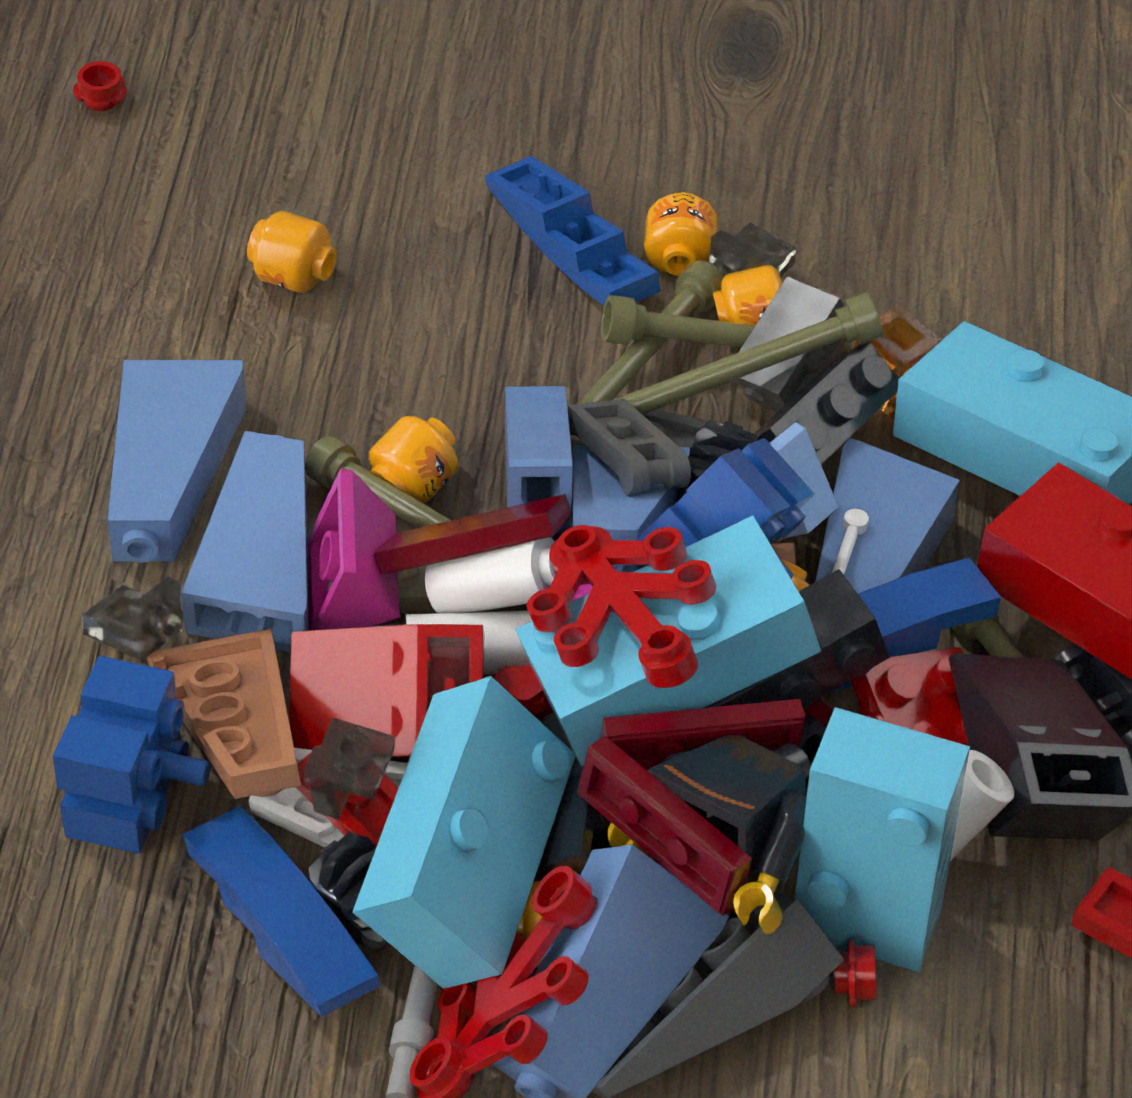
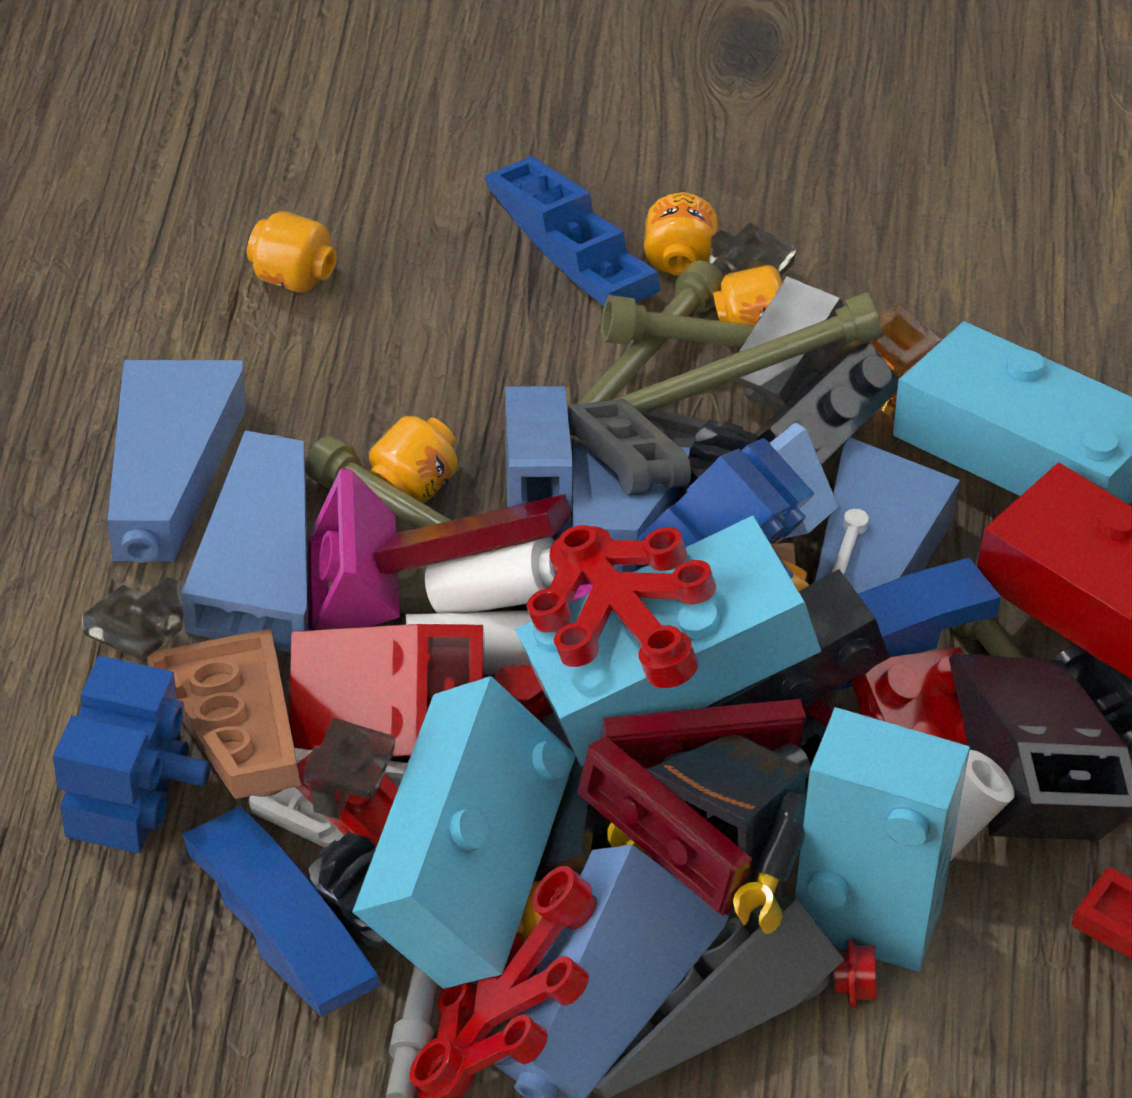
(100, 86): red plate -> none

